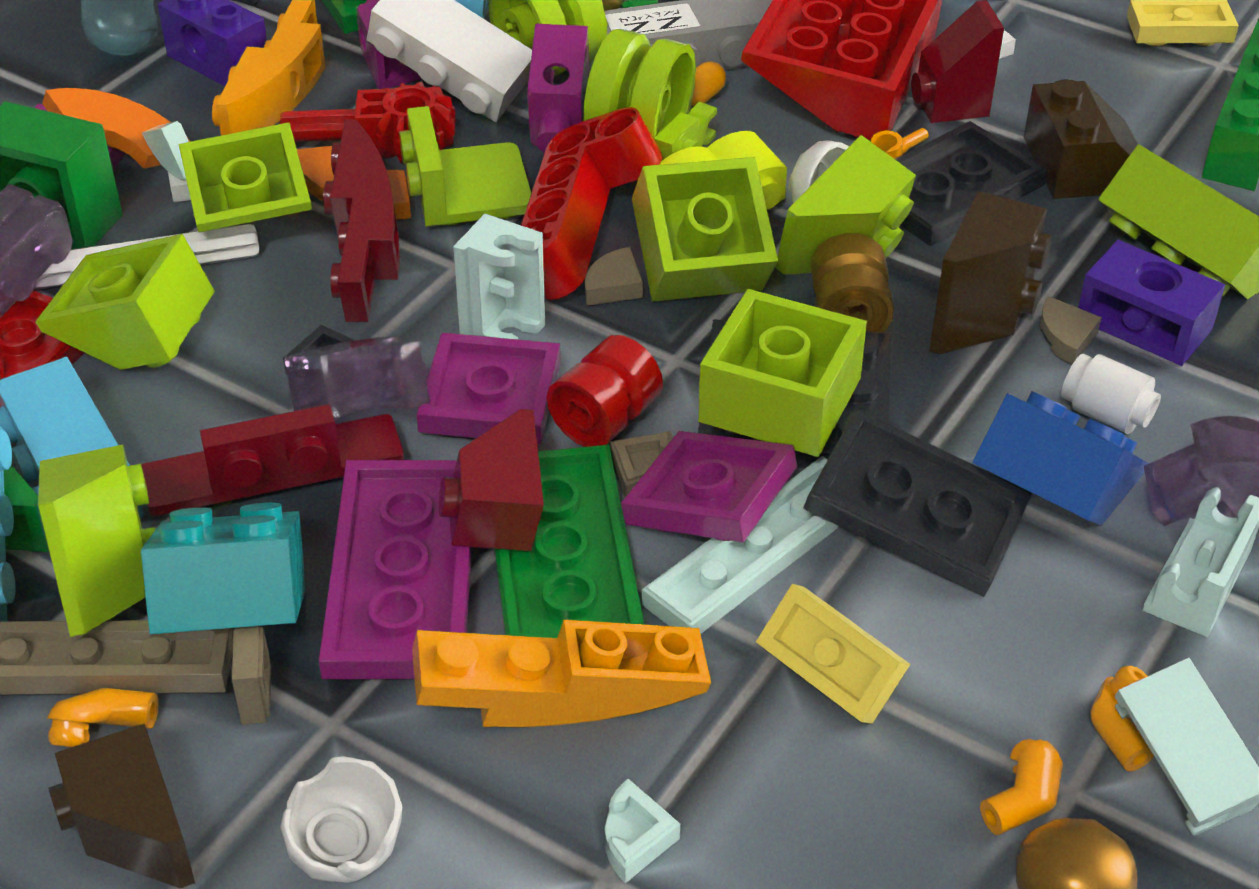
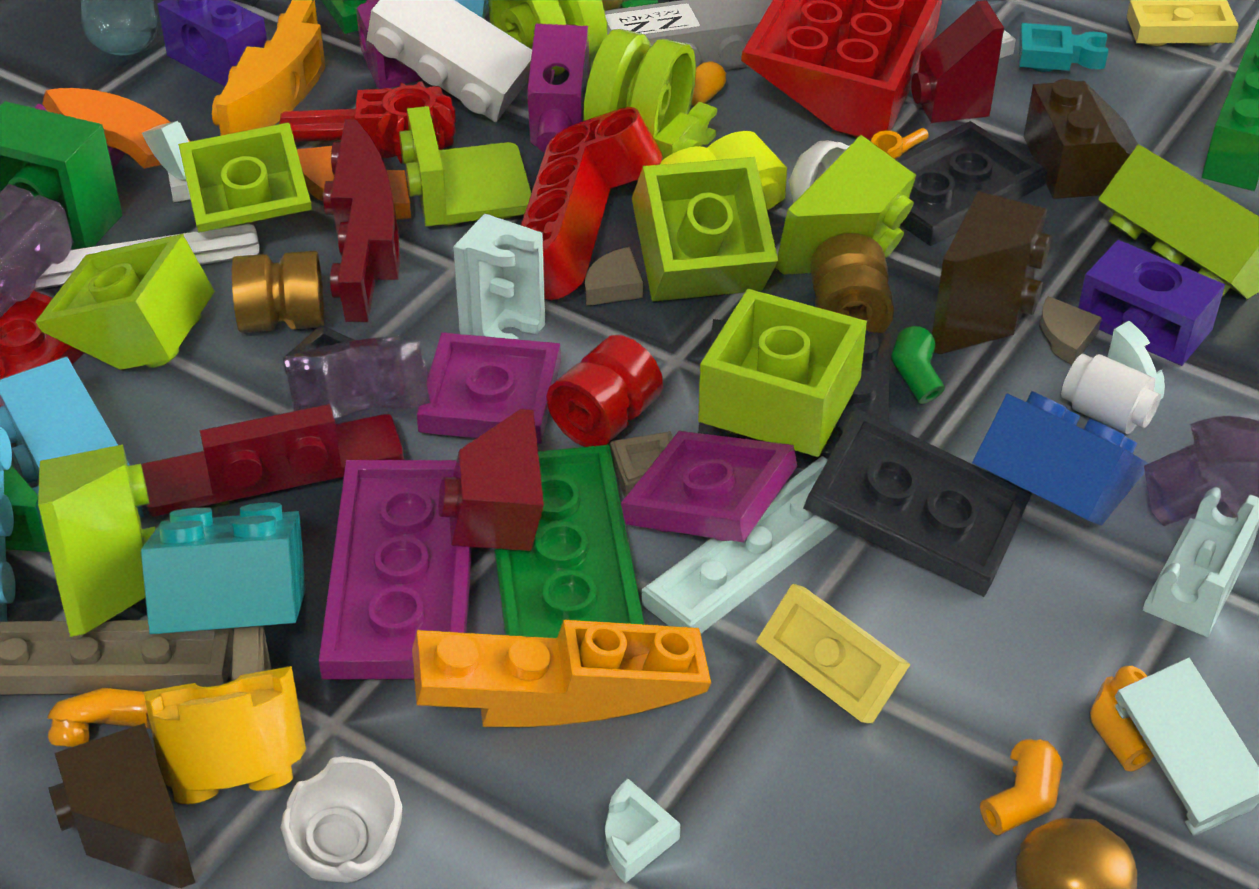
(227, 734): none -> yellow cylinder
(277, 291): none -> pearl gold wheel
(913, 358): none -> green arm
(1056, 47): none -> teal plate
(1129, 349): none -> light aqua tile

